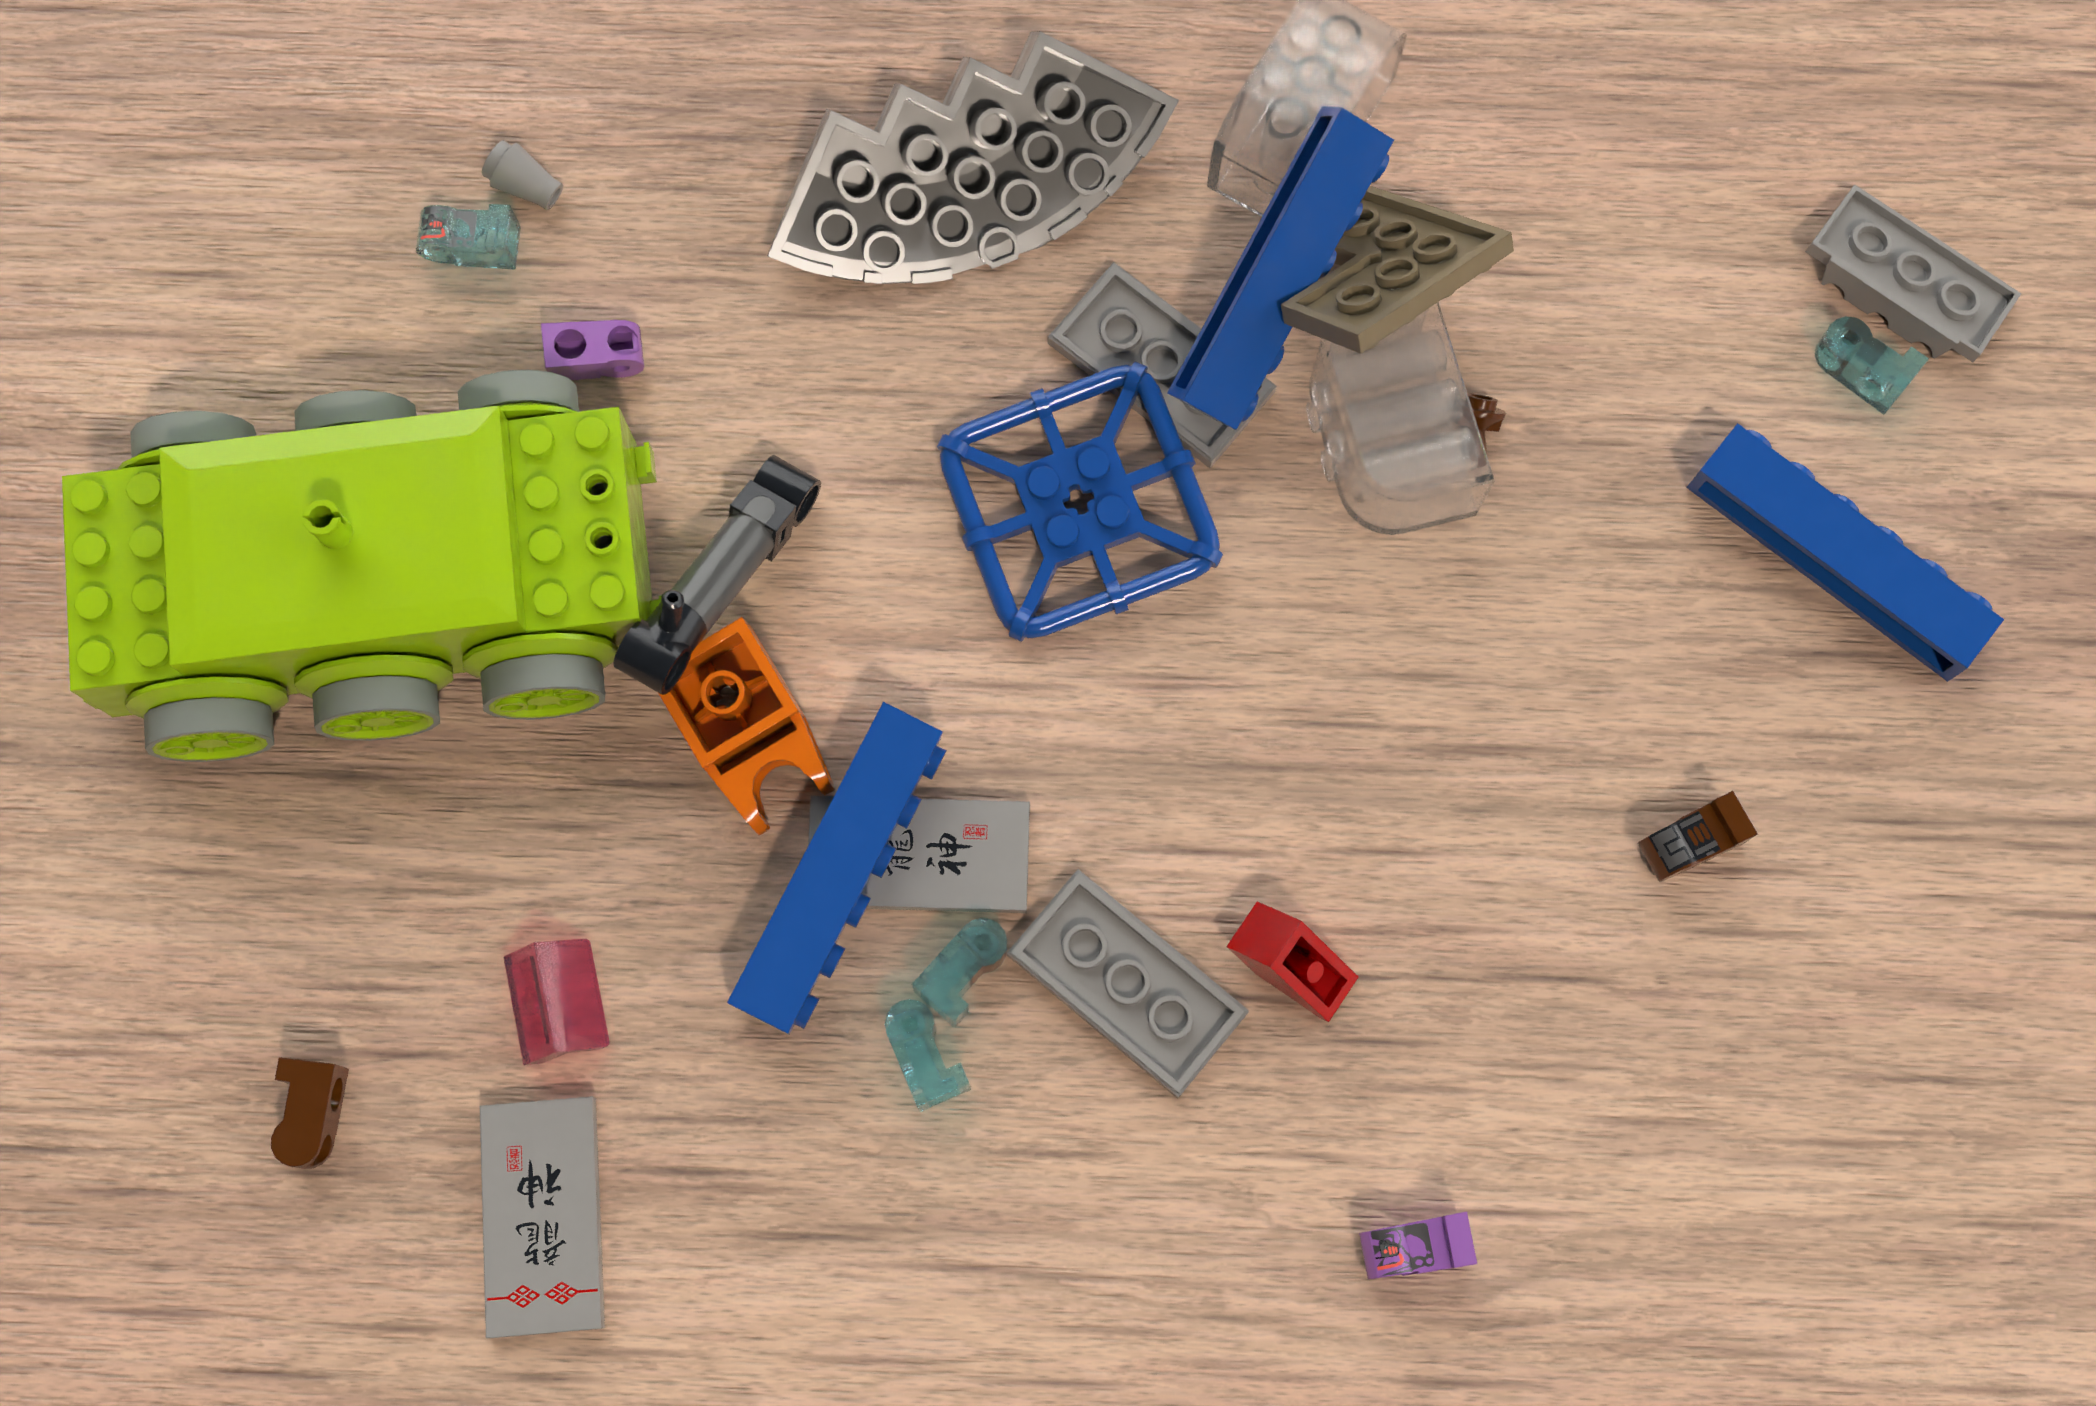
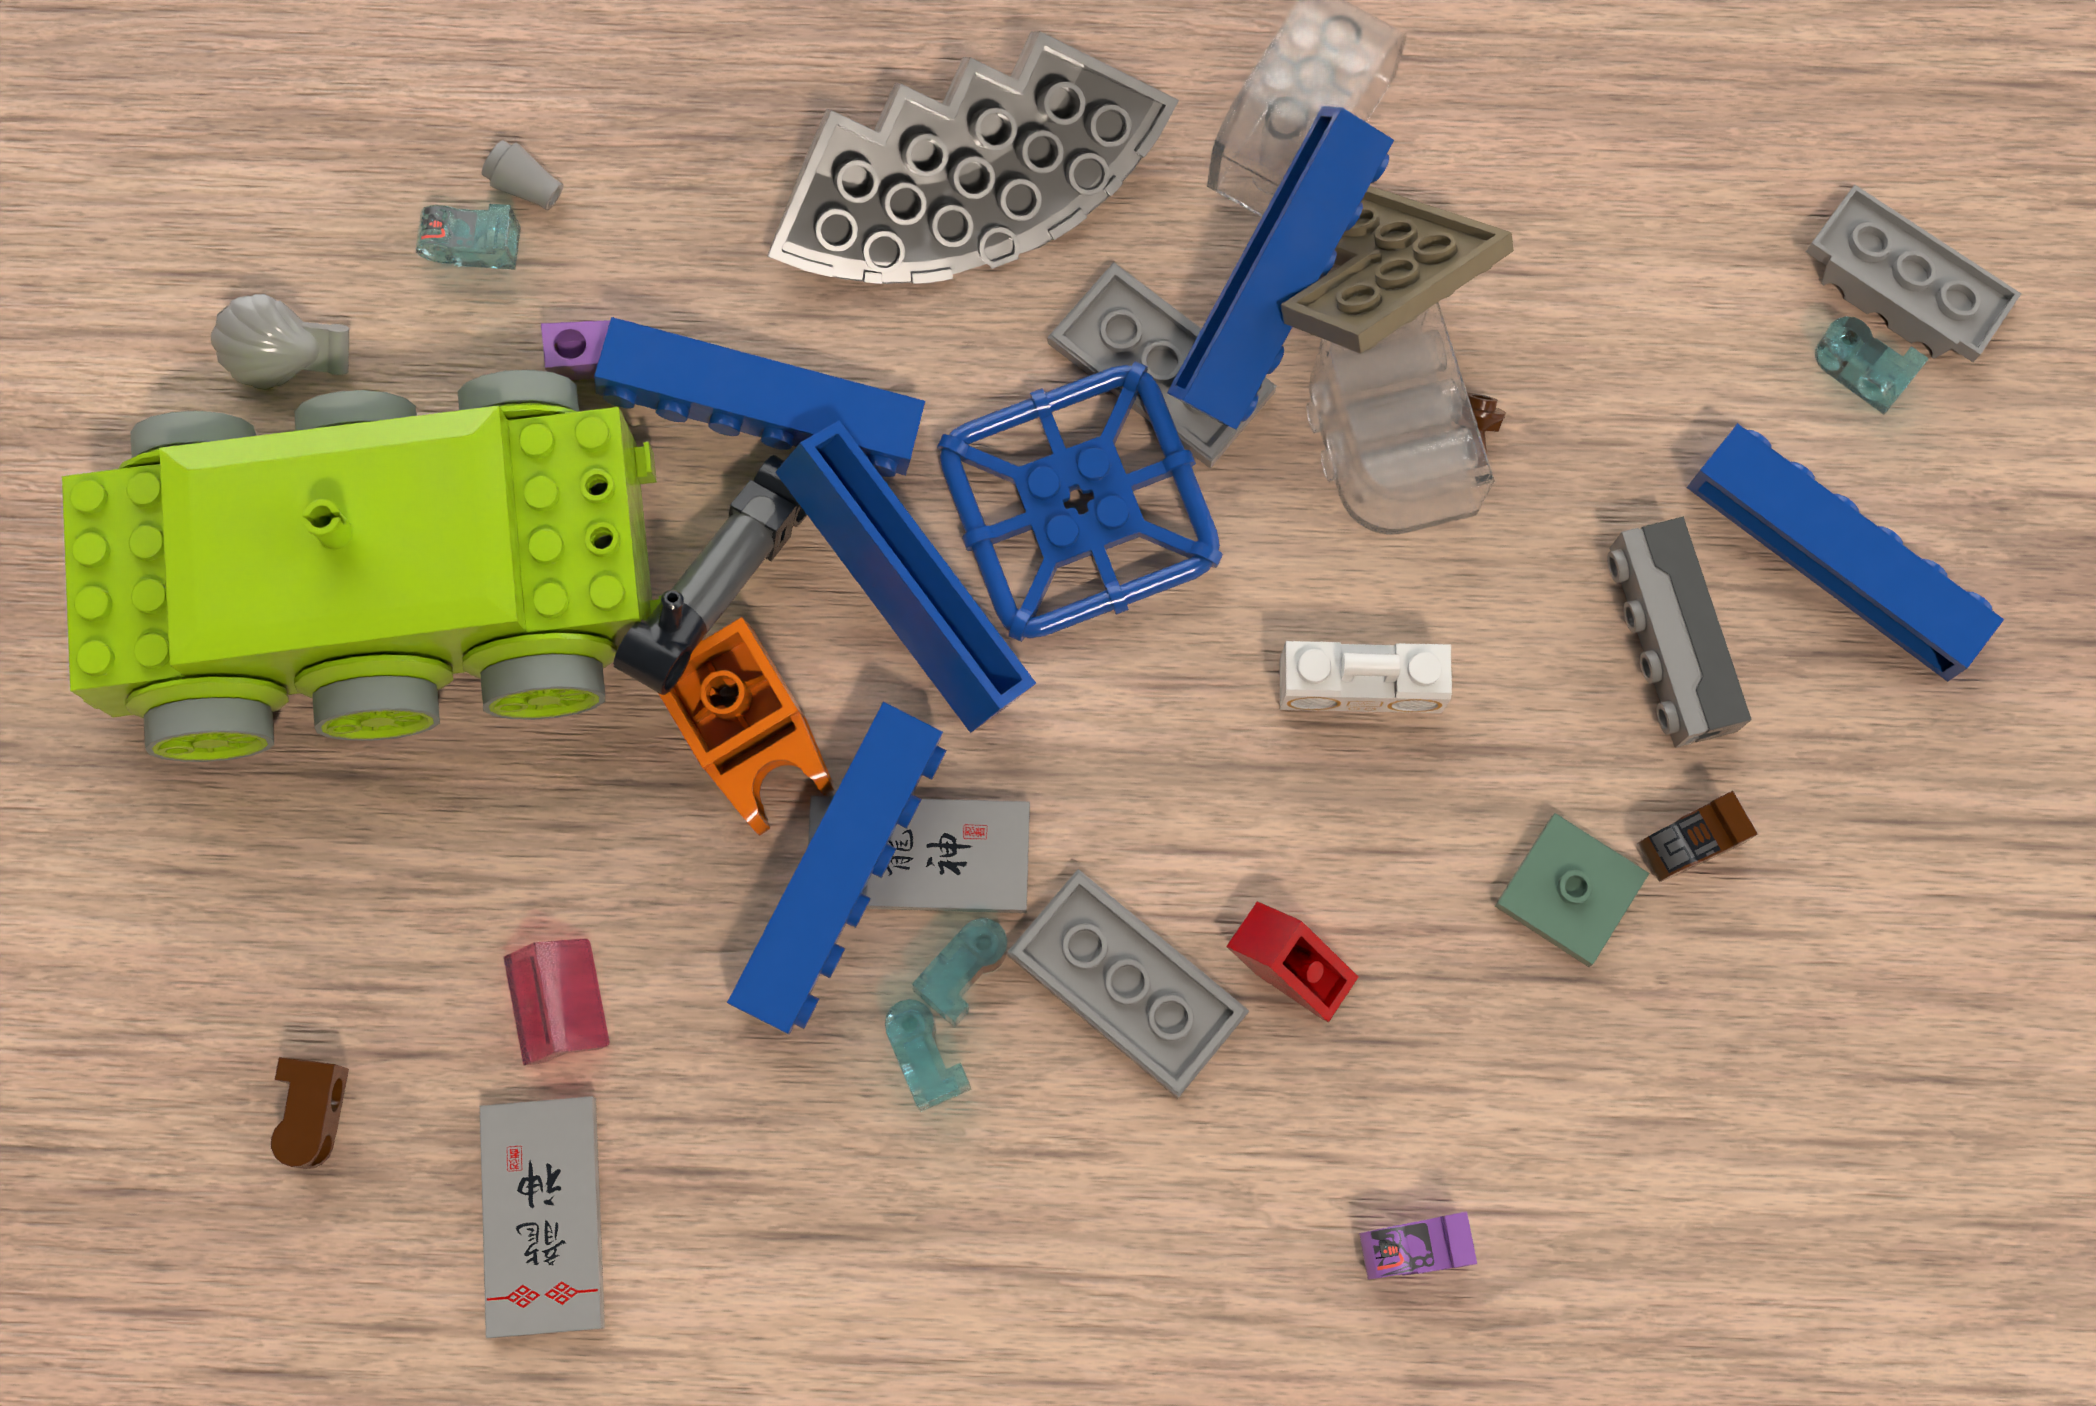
(269, 344): none -> light grey animal
(751, 394): none -> blue brick
(904, 575): none -> blue brick
(1365, 677): none -> white piece
(1572, 890): none -> sand green plate
(1678, 633): none -> piece

